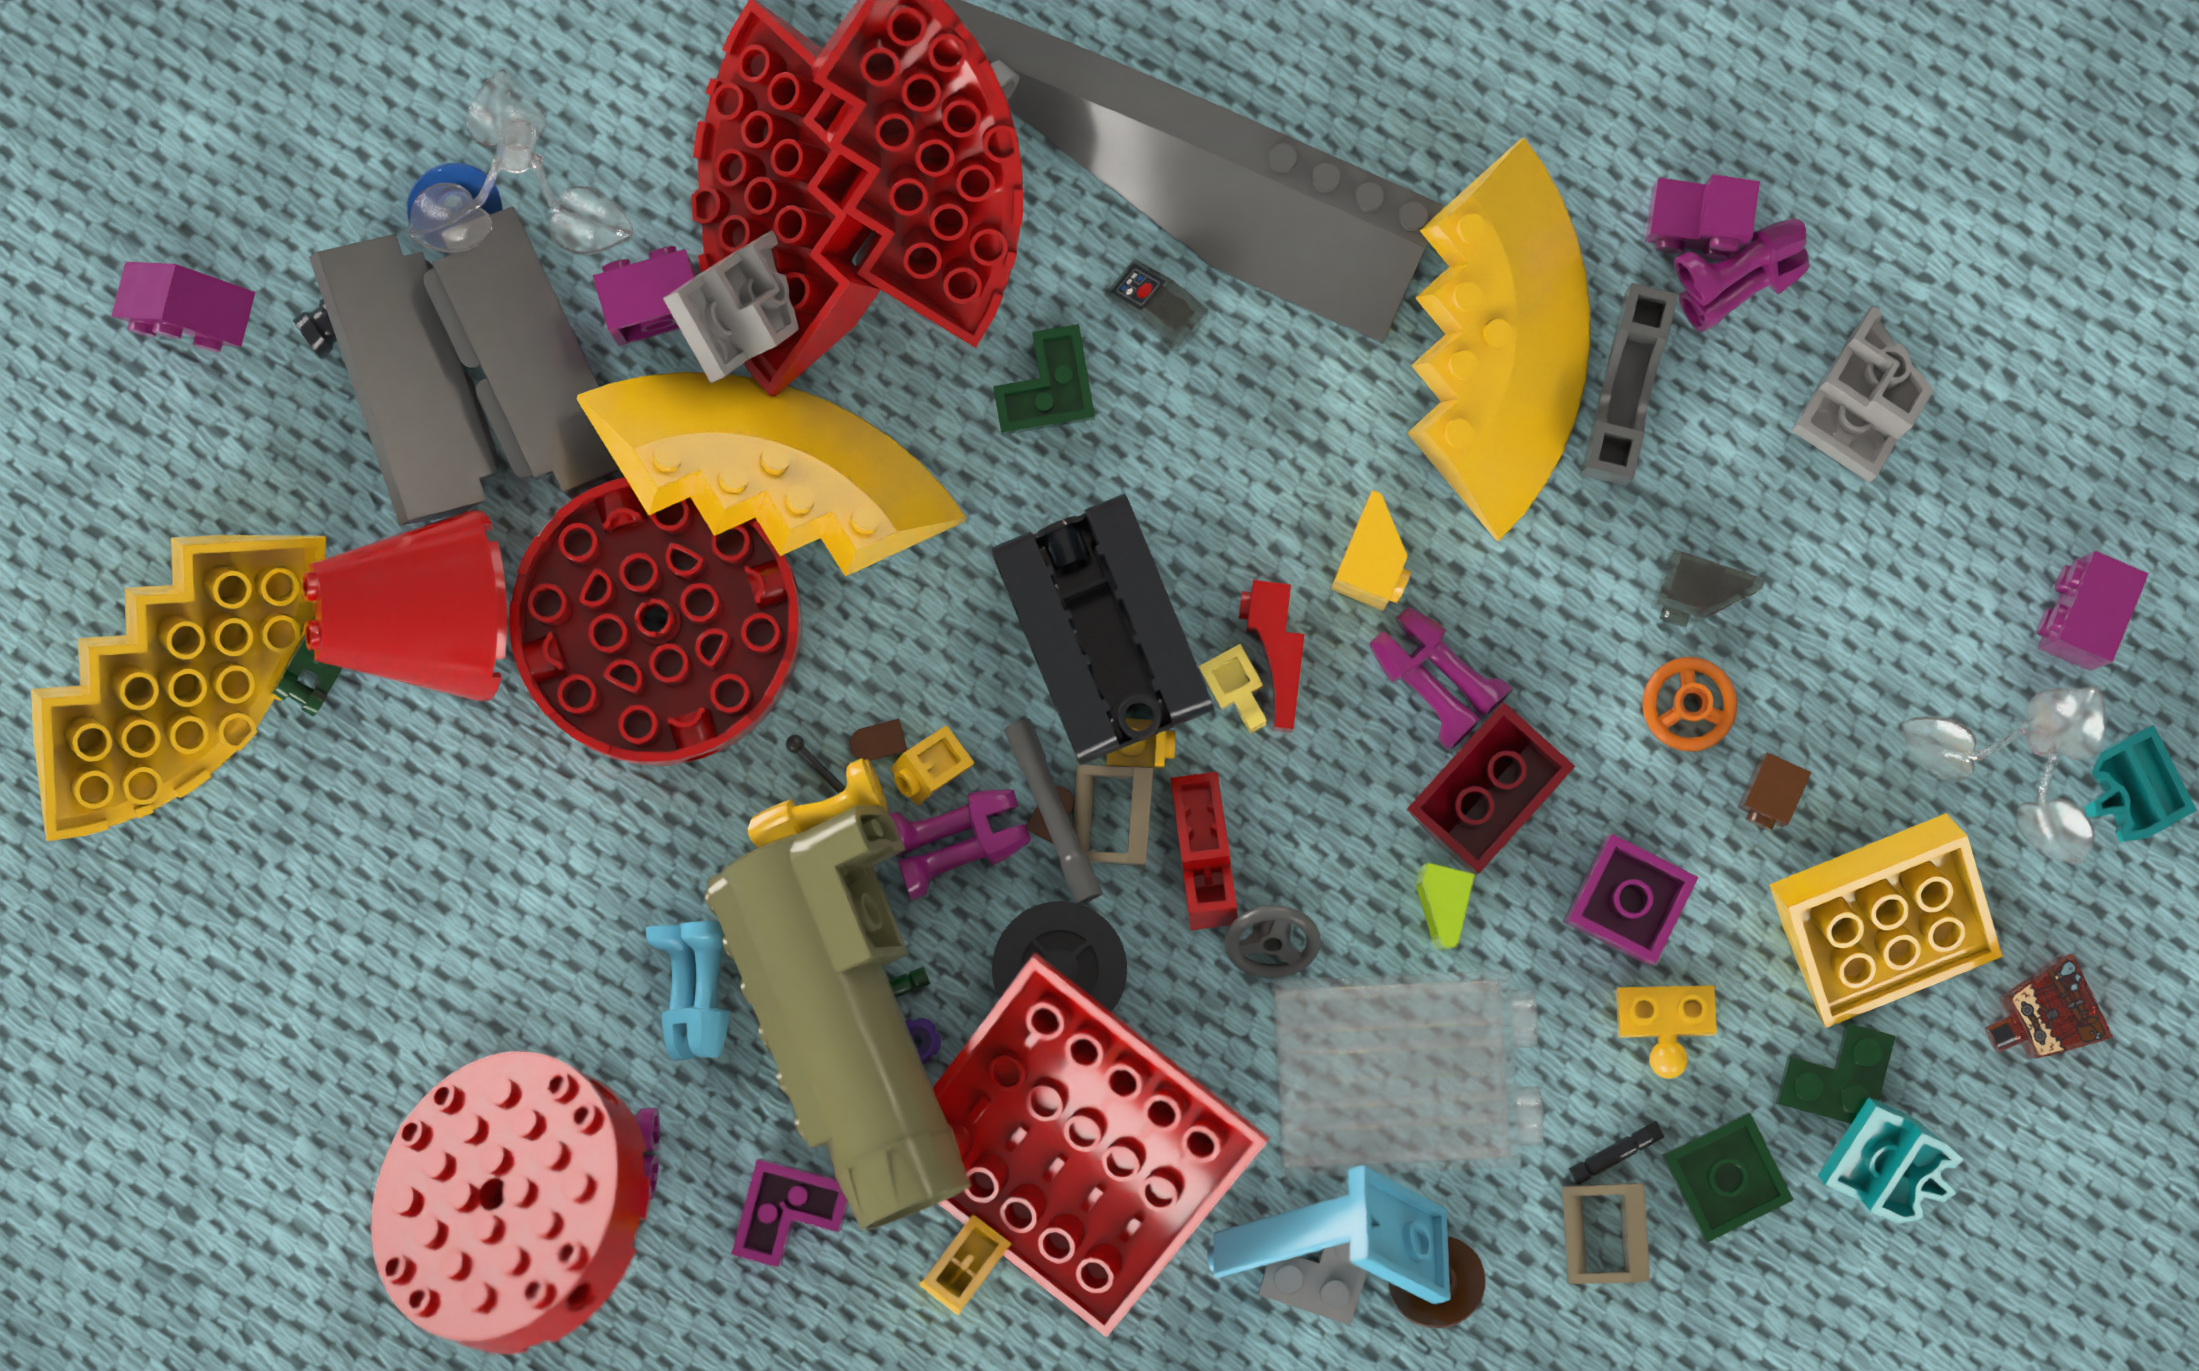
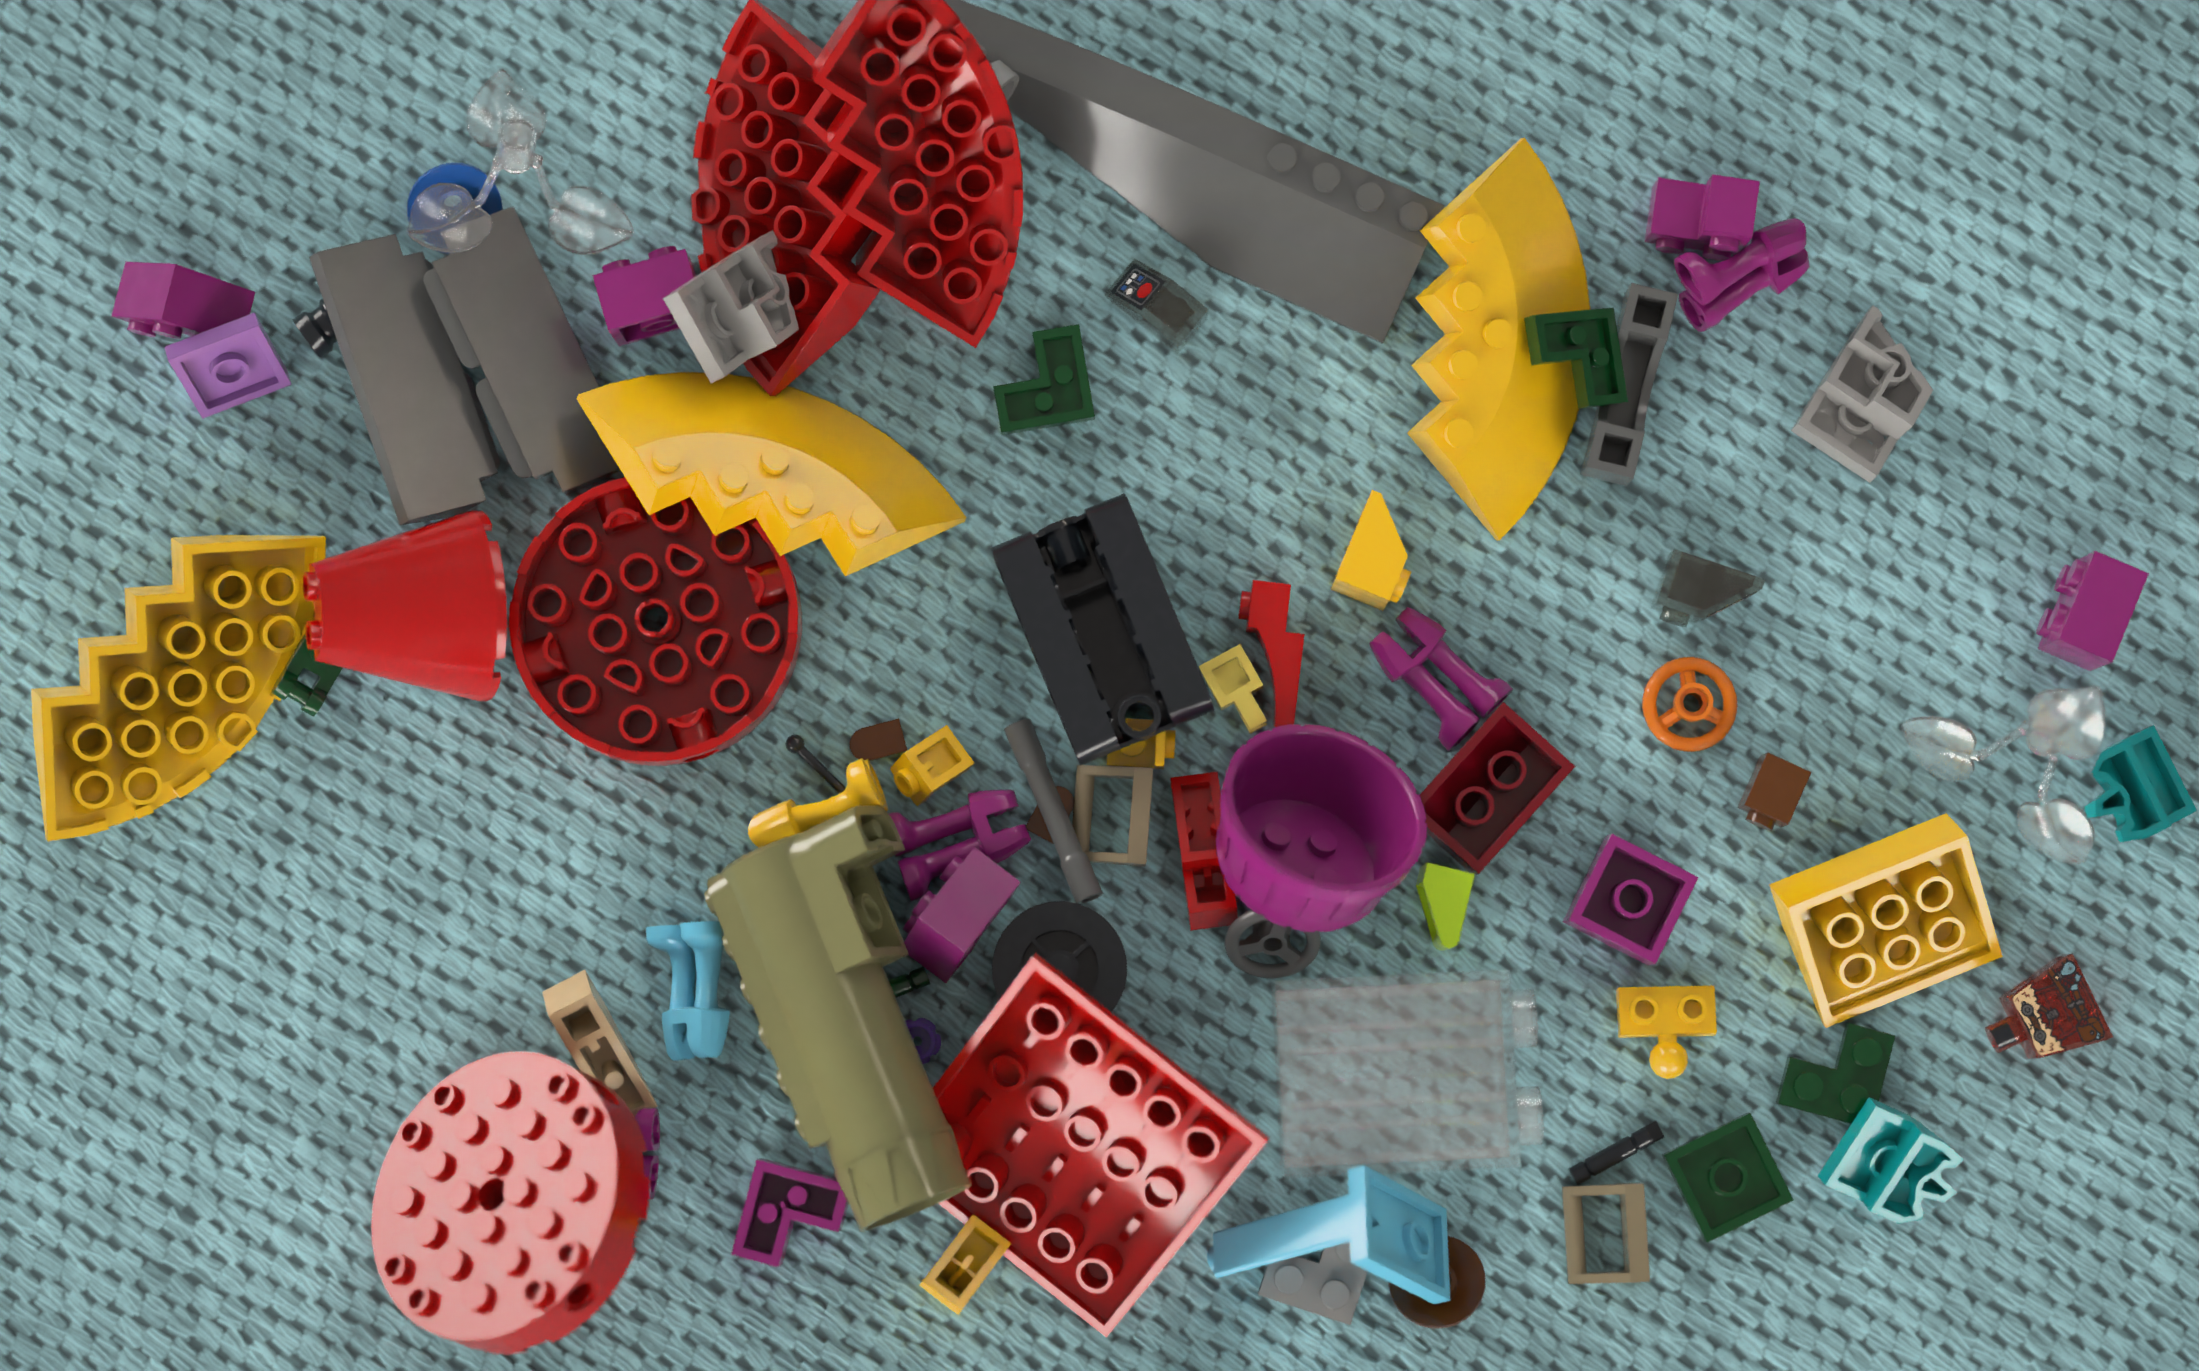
(228, 365): none -> medium lavender plate
(595, 1039): none -> tan slope
(953, 920): none -> magenta brick
(1316, 826): none -> magenta piece
(1592, 347): none -> dark green plate

